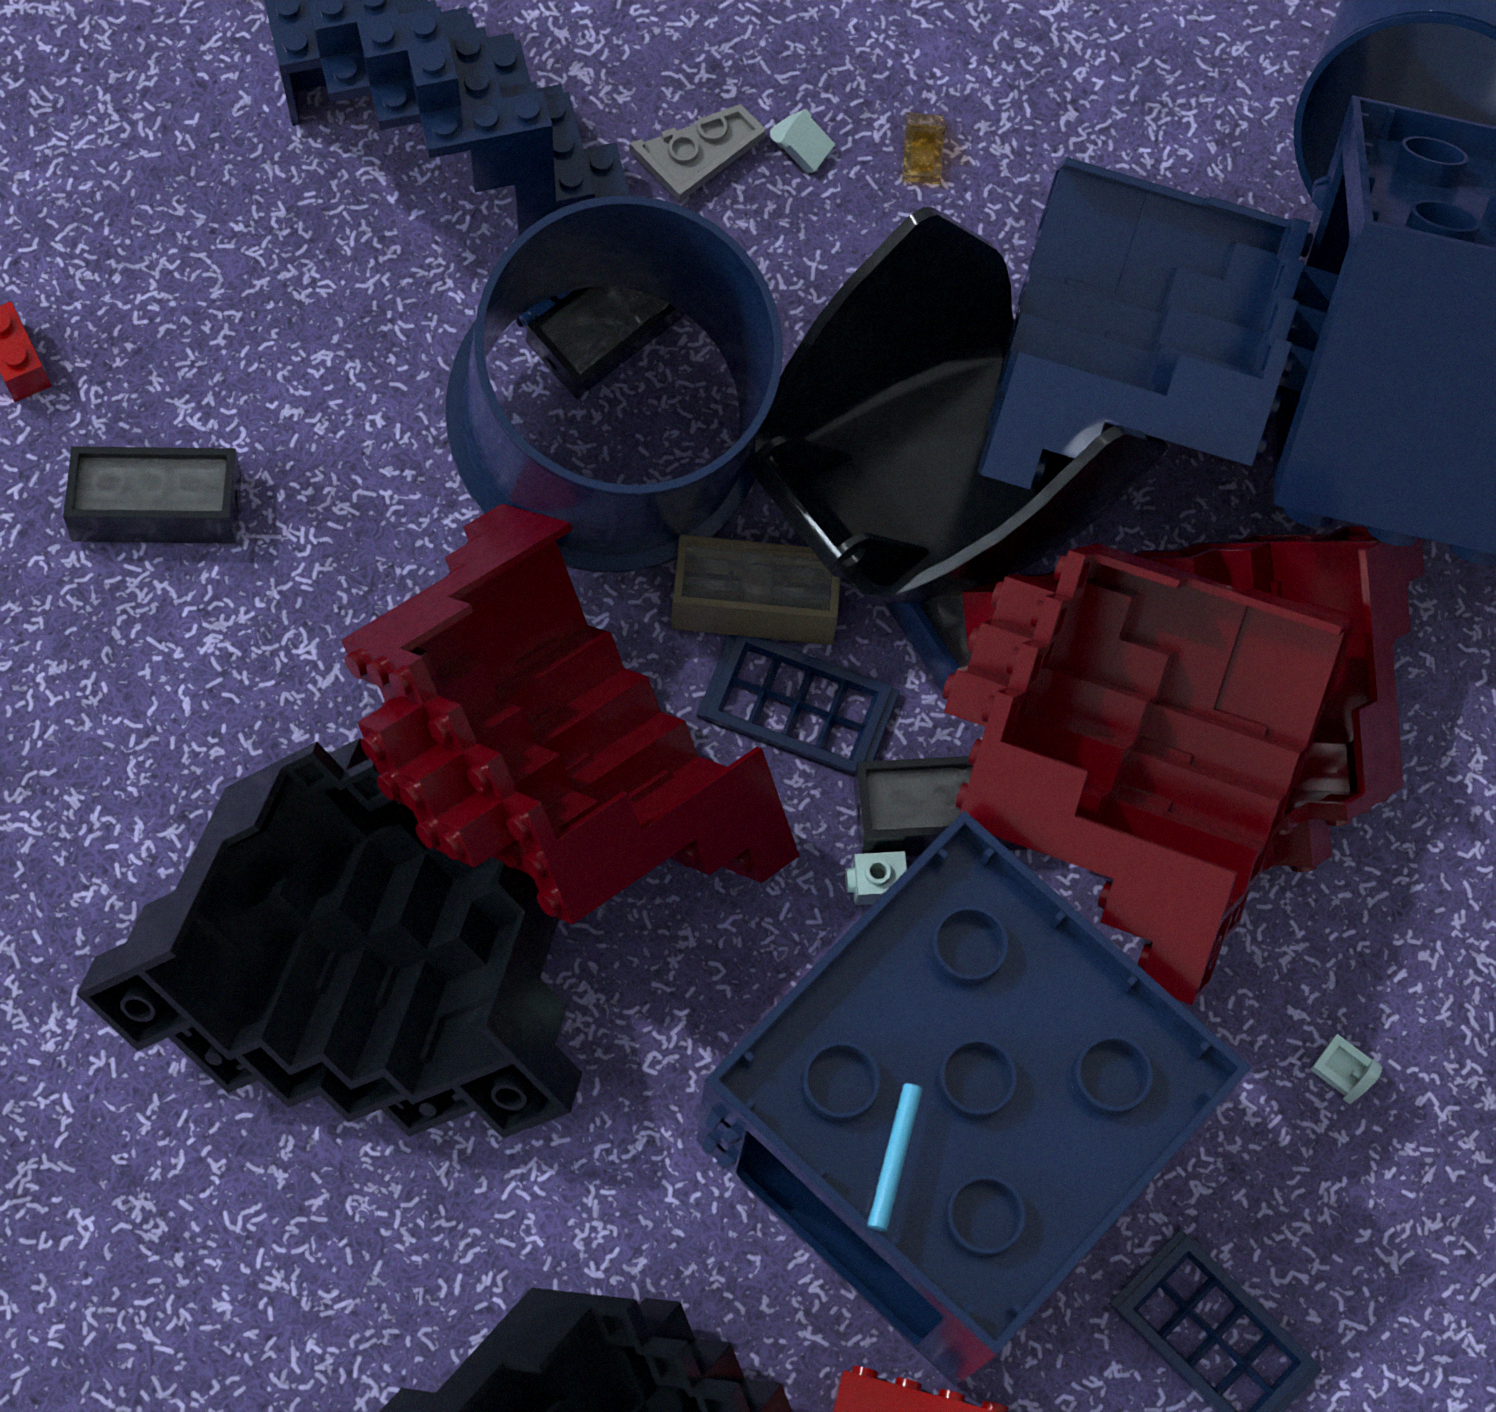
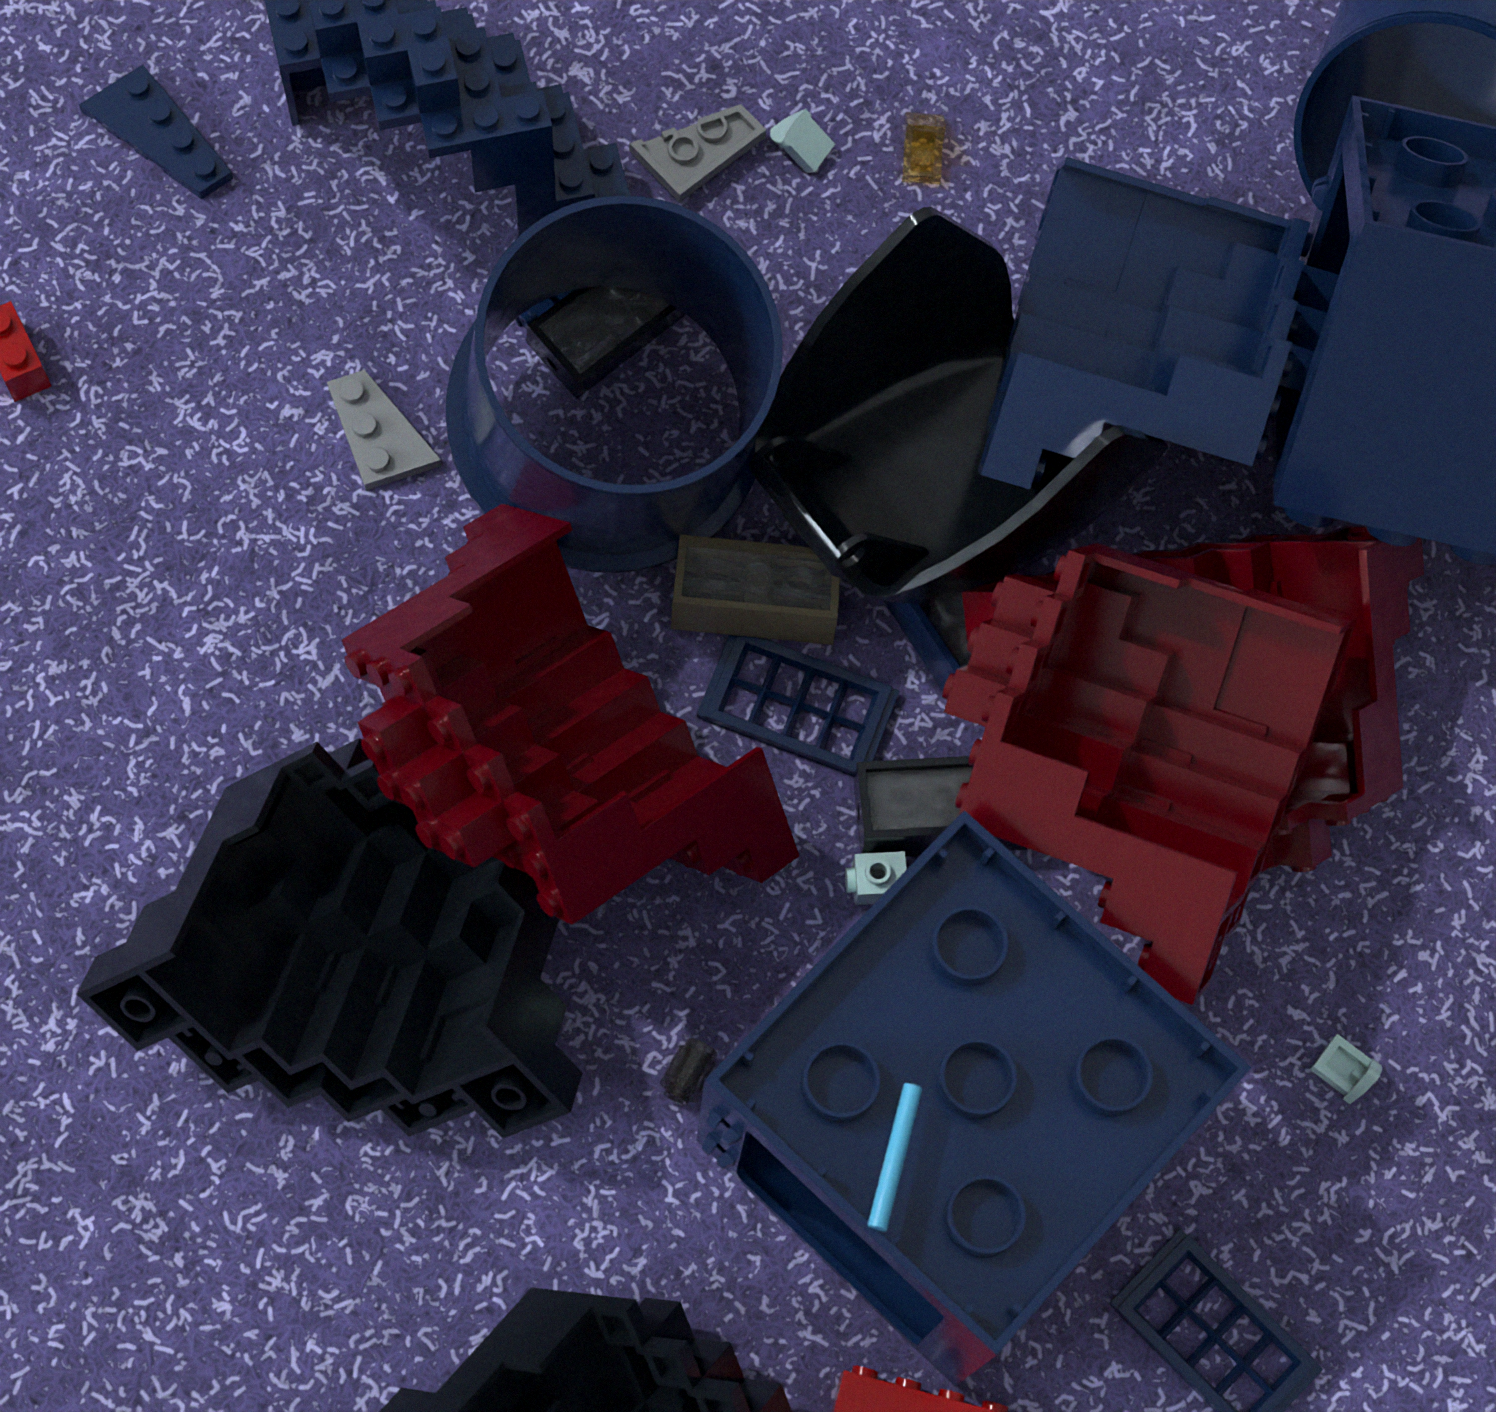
(153, 494): brick -> none
(158, 130): none -> dark blue wing
(378, 433): none -> light grey wing
(688, 1071): none -> clear smoke brick

